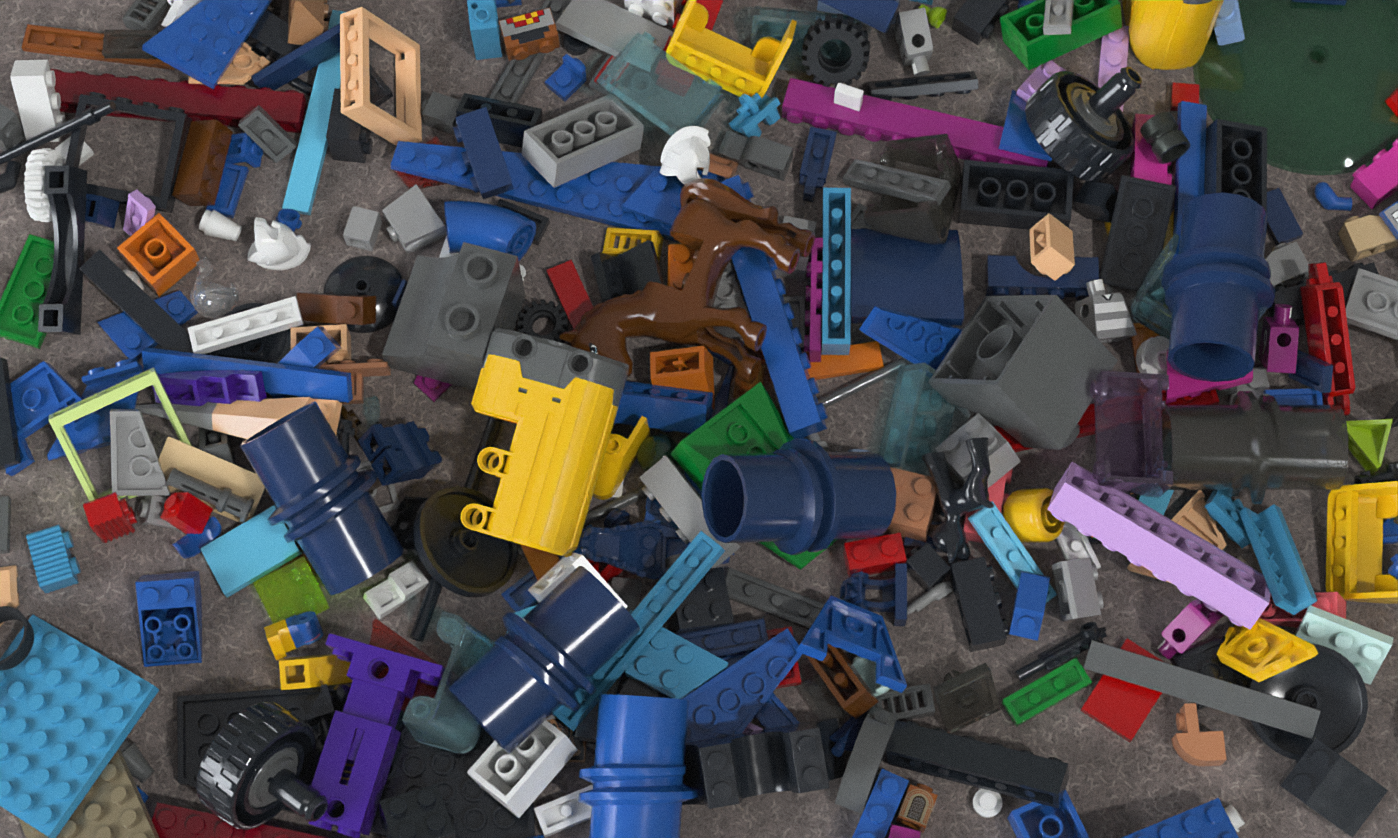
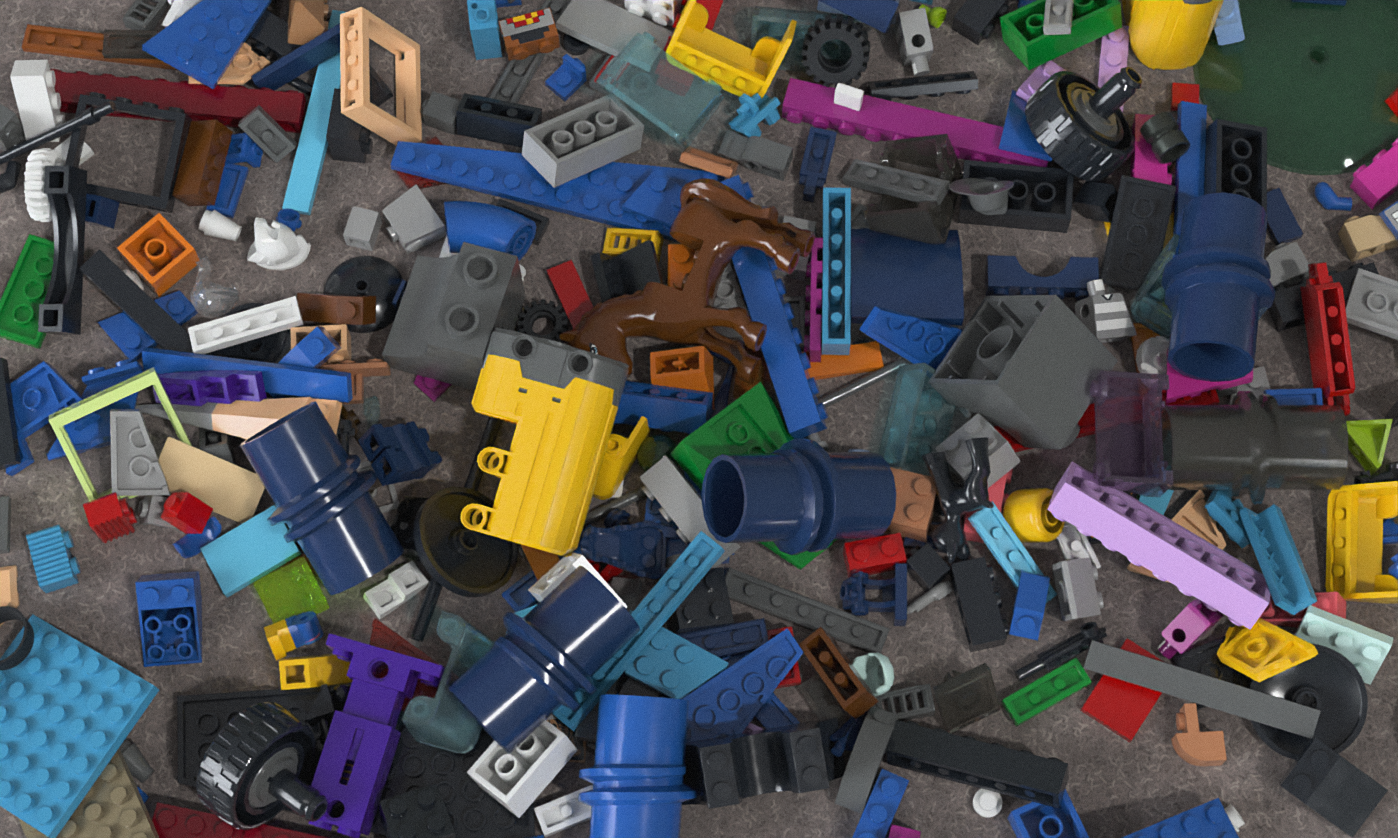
(138, 212): lavender plate -> none
(222, 499): dark grey pin -> none
(483, 153): dark blue brick -> none
(685, 153): white helmet -> none
(857, 632): blue wing -> none
(917, 807): brick -> none
(984, 195): none -> dark grey piece
(1051, 247): light nougat brick -> none
(1279, 341): magenta torso -> none
(1313, 372): dark blue tile -> none

